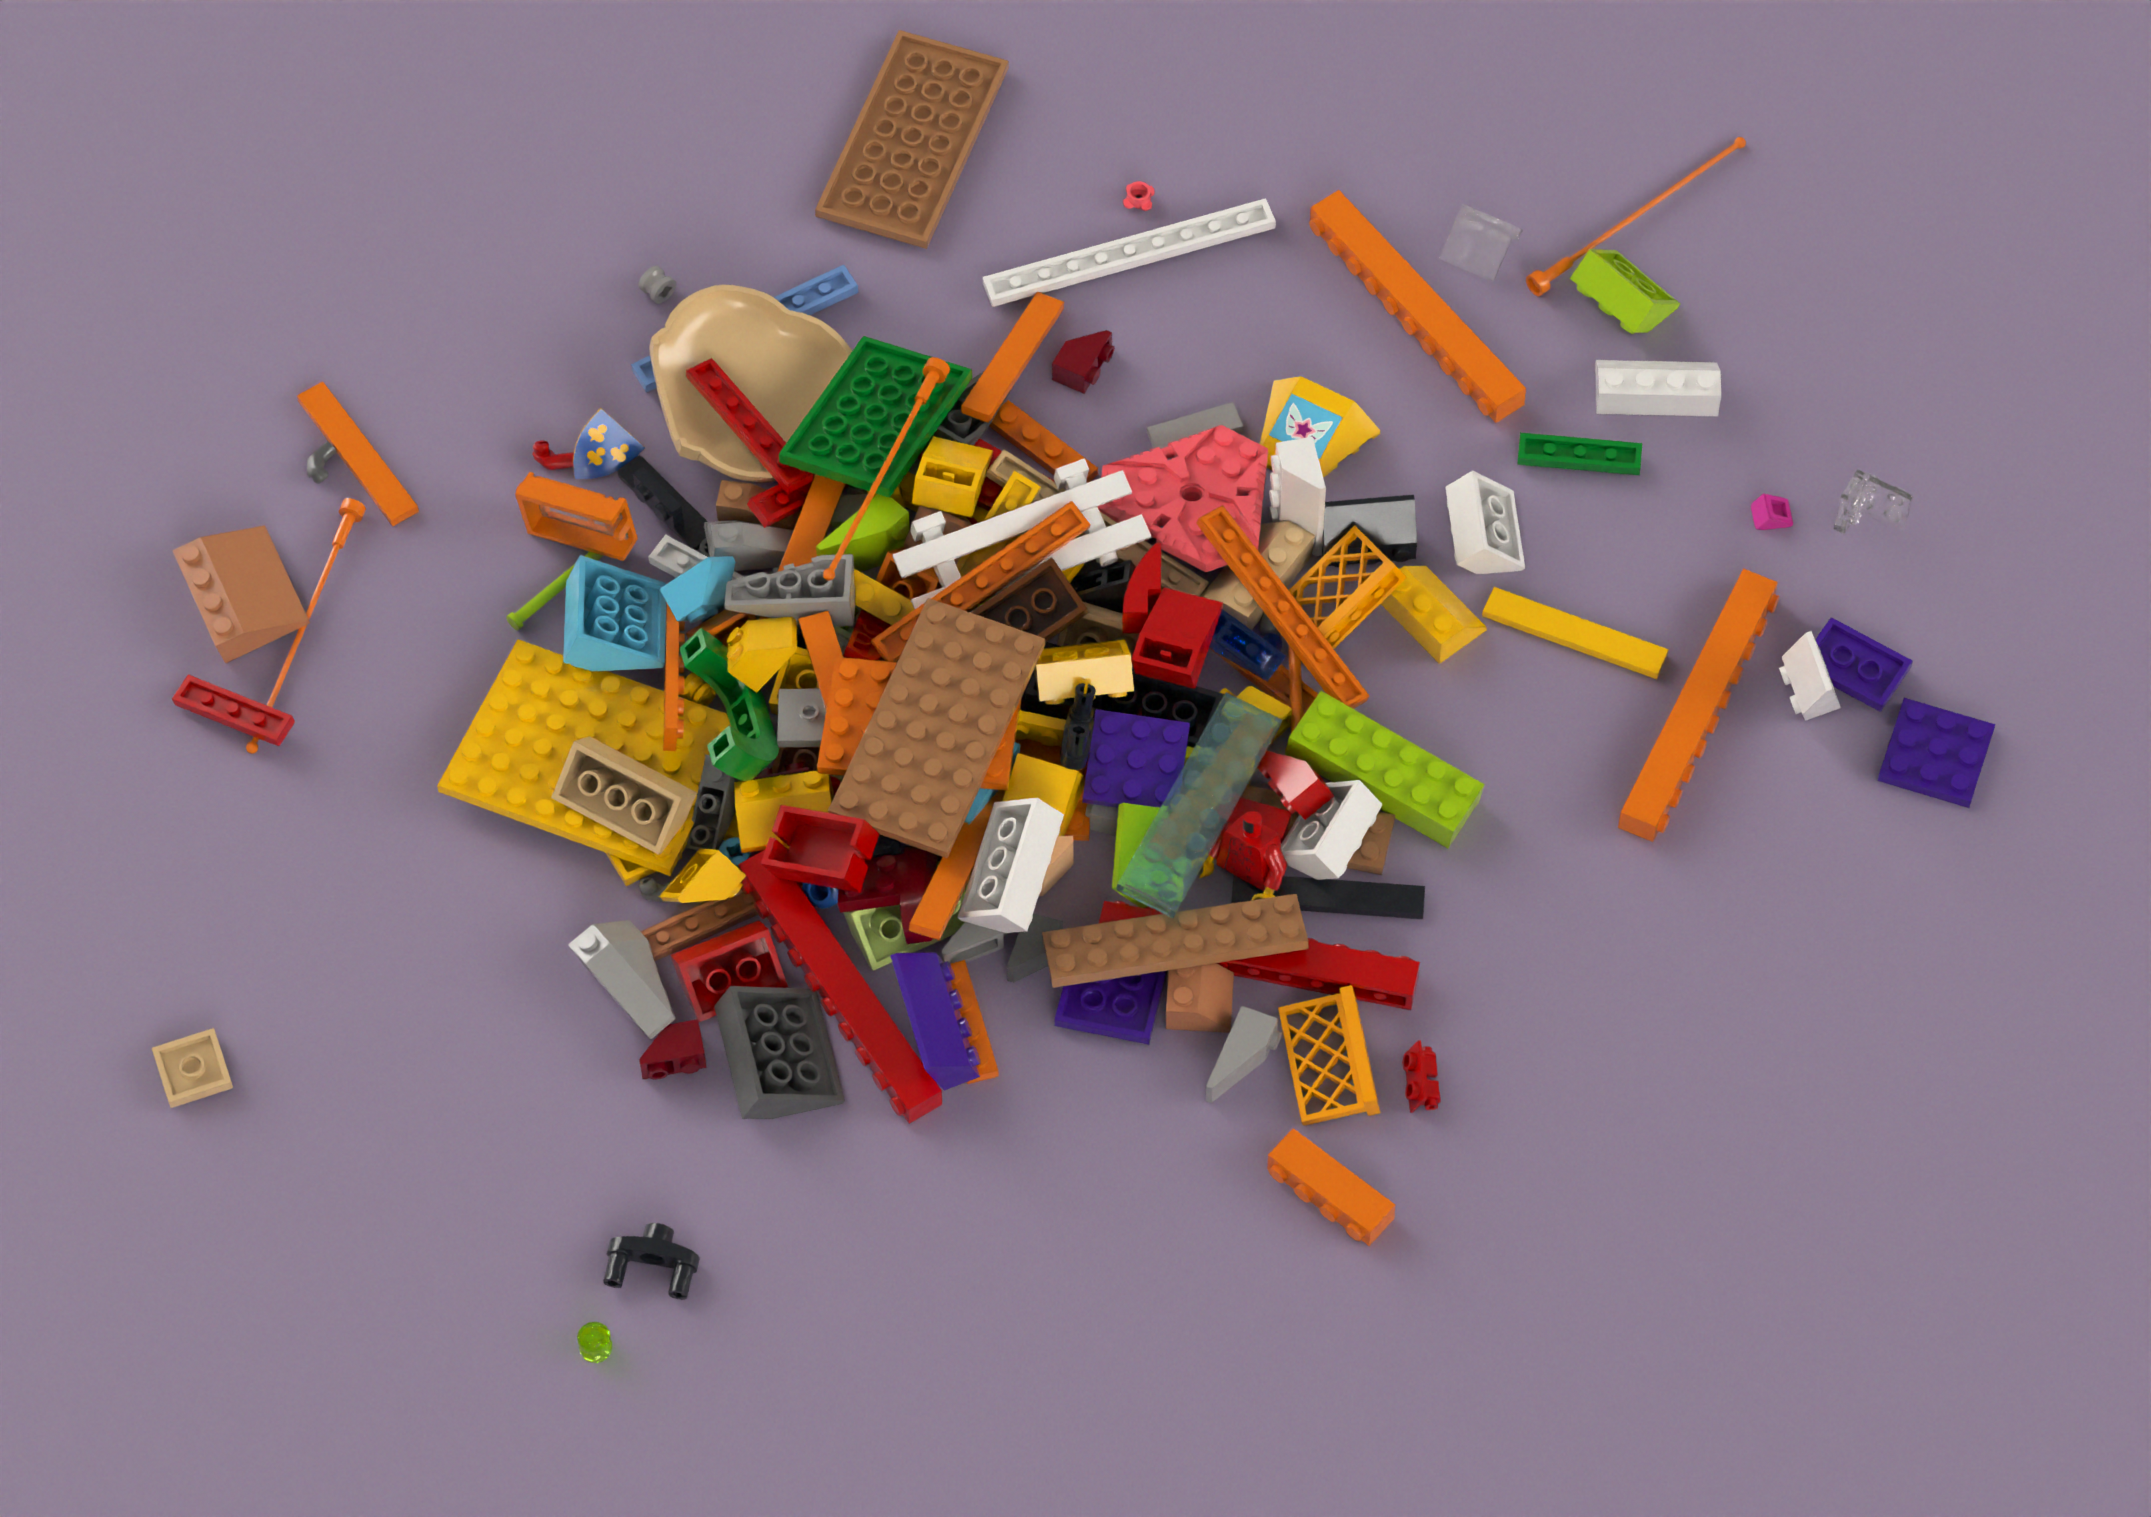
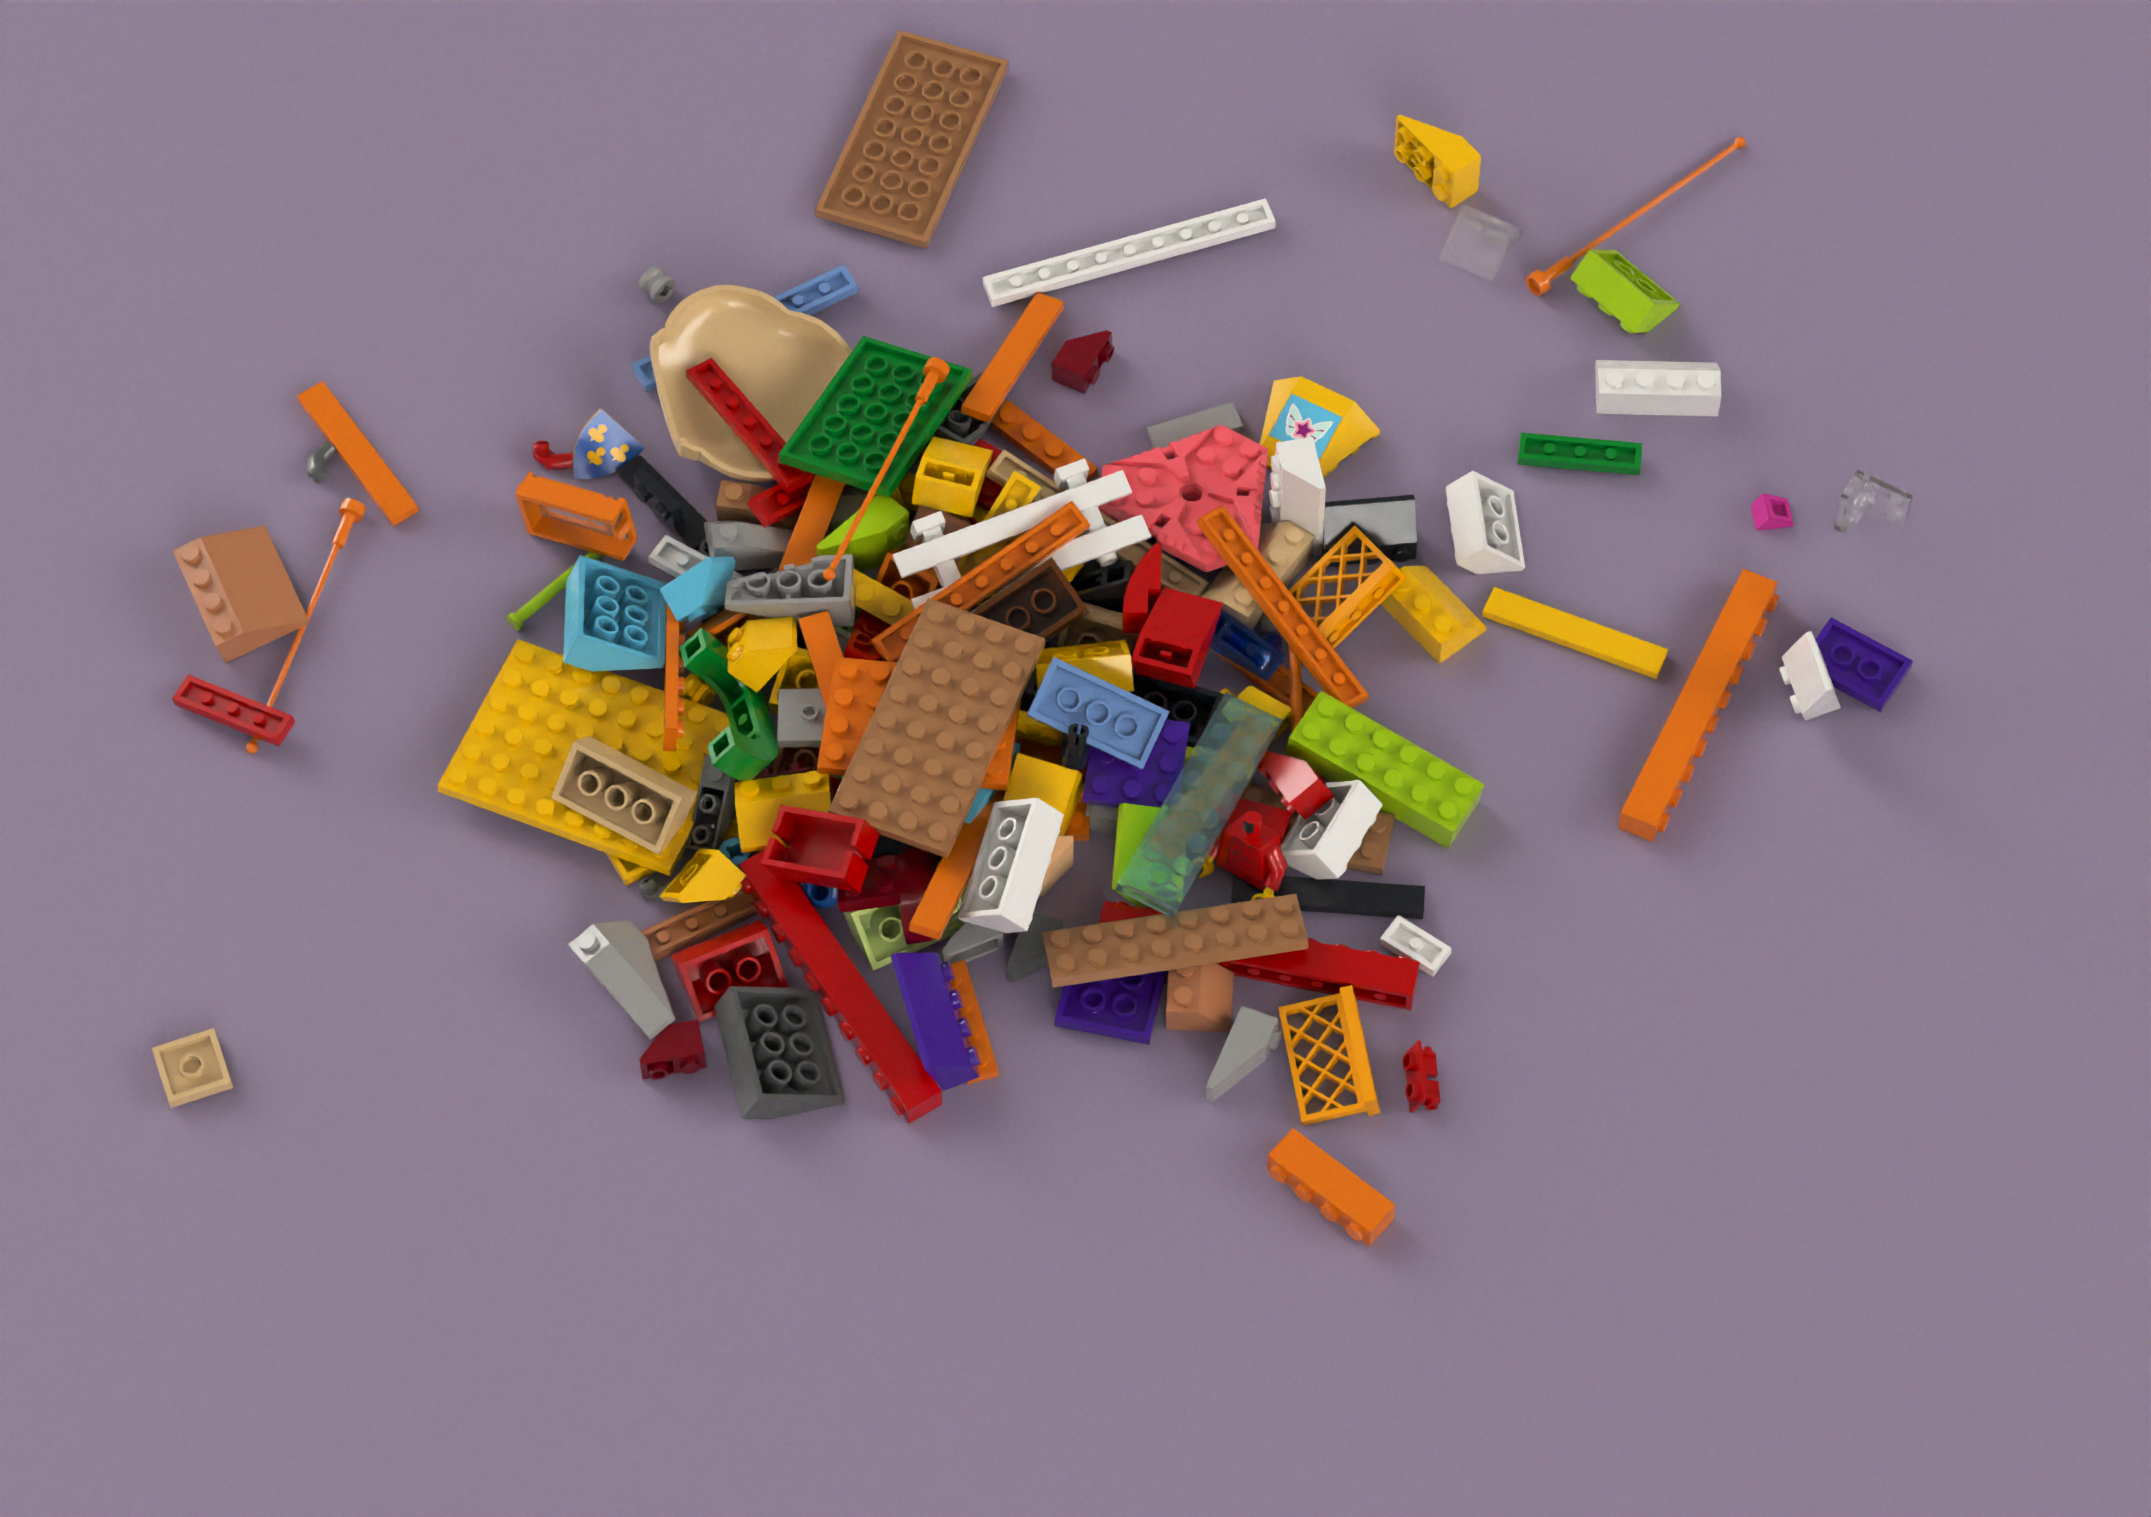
(592, 1334): clear neon green wheel -> none
(652, 1249): black connector -> none
(1115, 718): none -> medium blue plate
(1142, 190): coral plate -> none
(1411, 941): none -> white plate
(1417, 307): orange brick -> none
(1438, 159): none -> yellow slope
(1936, 752): dark purple plate -> none

